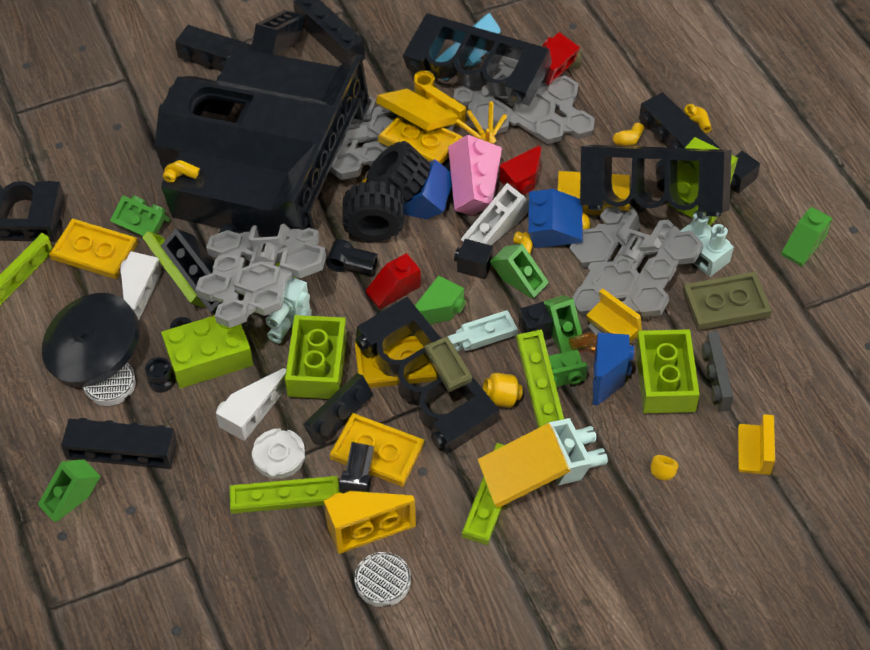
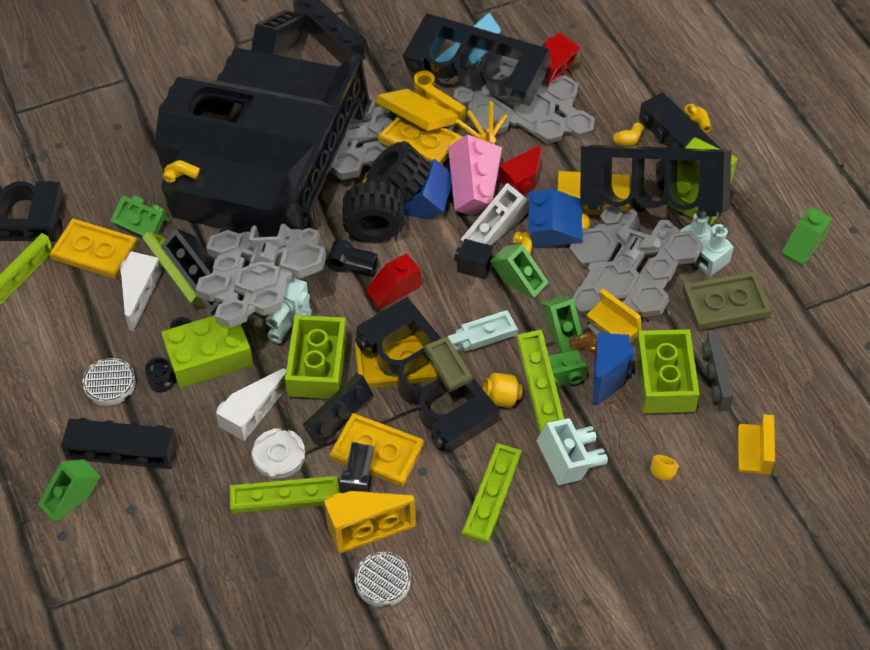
(90, 339): black dish -> none
(206, 47): black brick -> none
(441, 301): bright green slope -> none
(523, 465): yellow tile -> none
(535, 318): black brick -> none
(745, 172): black brick -> none

